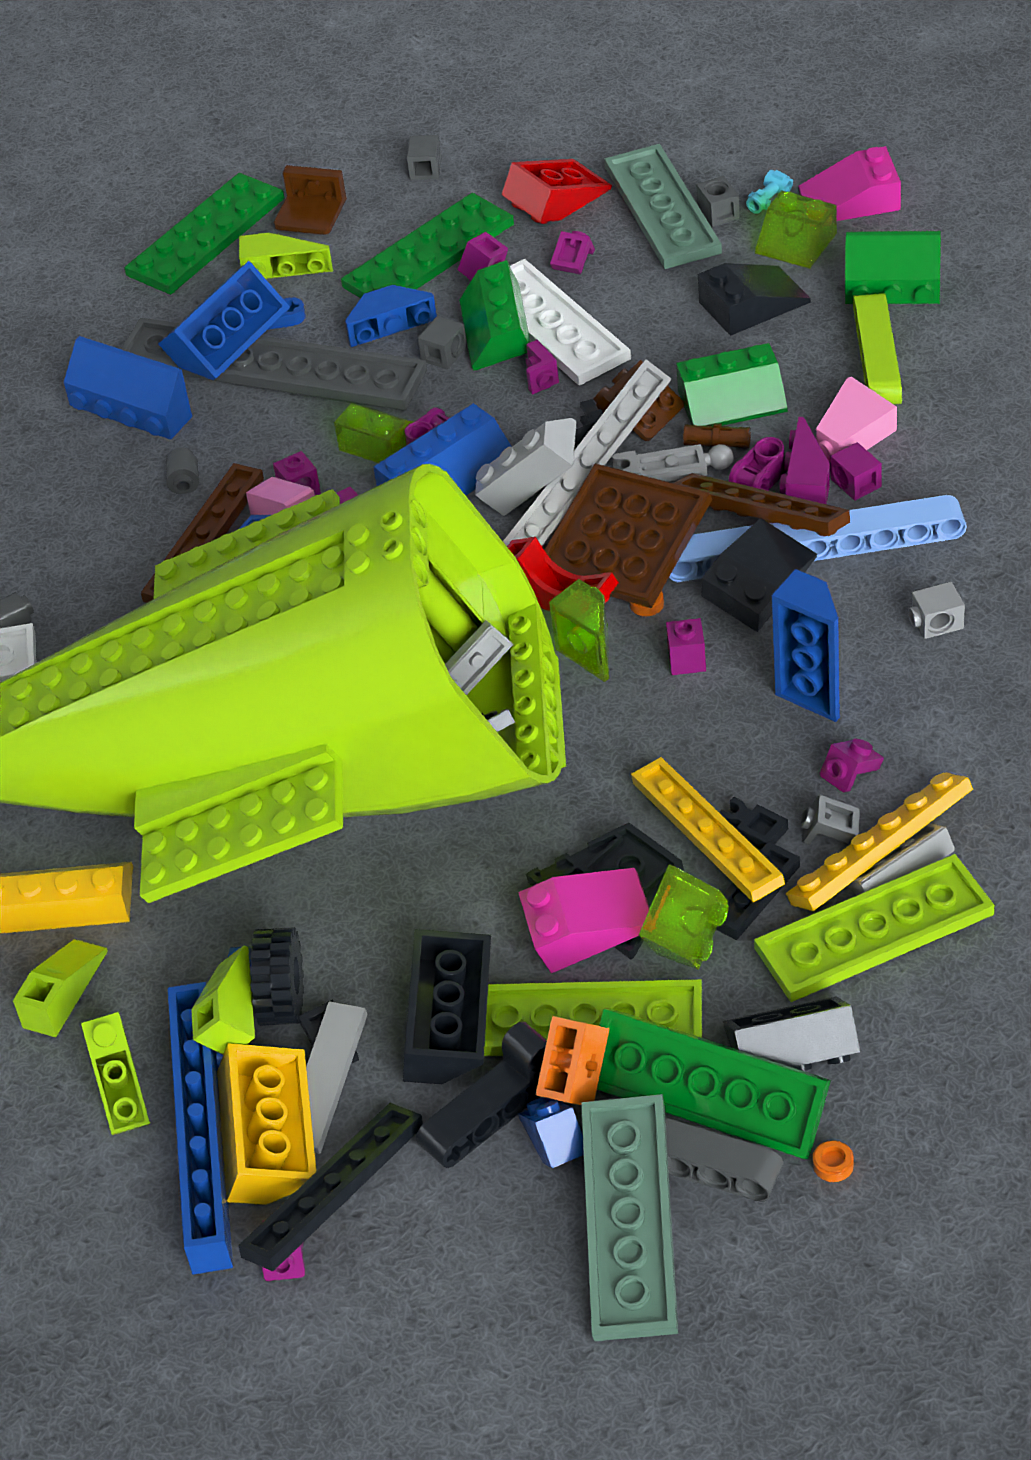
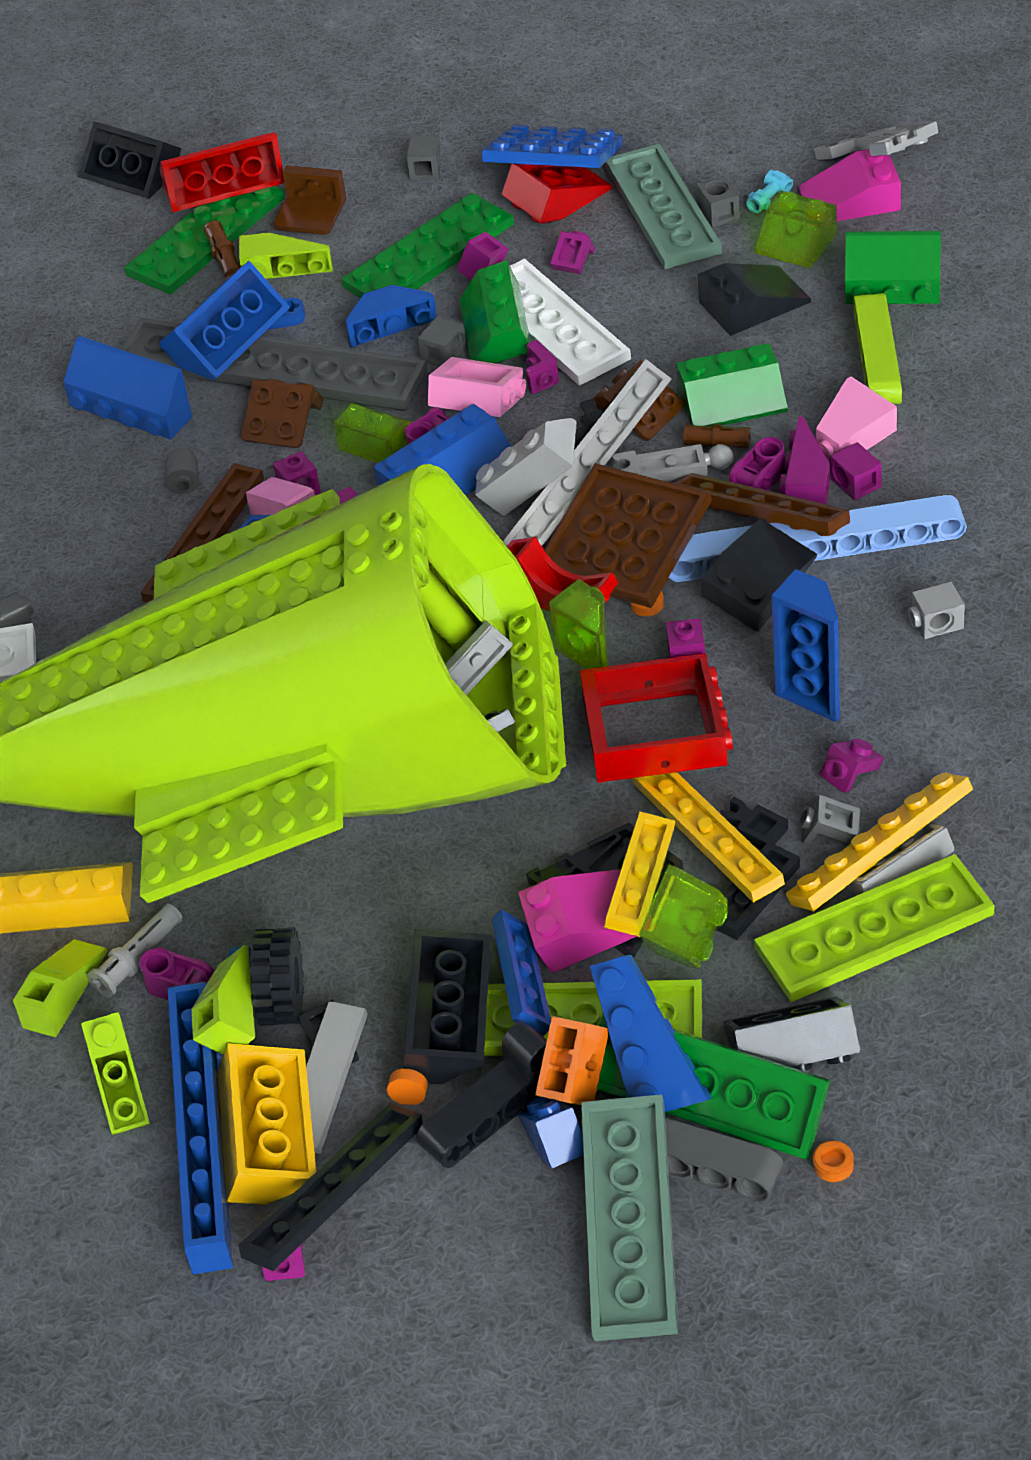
(124, 960): none -> light grey pin
(125, 160): none -> black slope
(167, 969): none -> magenta piece
(222, 172): none -> red slope
(222, 248): none -> reddish brown pin
(279, 412): none -> reddish brown bracket
(407, 1087): none -> orange tile
(468, 381): none -> bright pink window
(521, 972): none -> blue plate
(553, 147): none -> blue plate
(640, 873): none -> yellow plate
(643, 1039): none -> blue wing
(669, 679): none -> red piece
(881, 141): none -> light grey wing

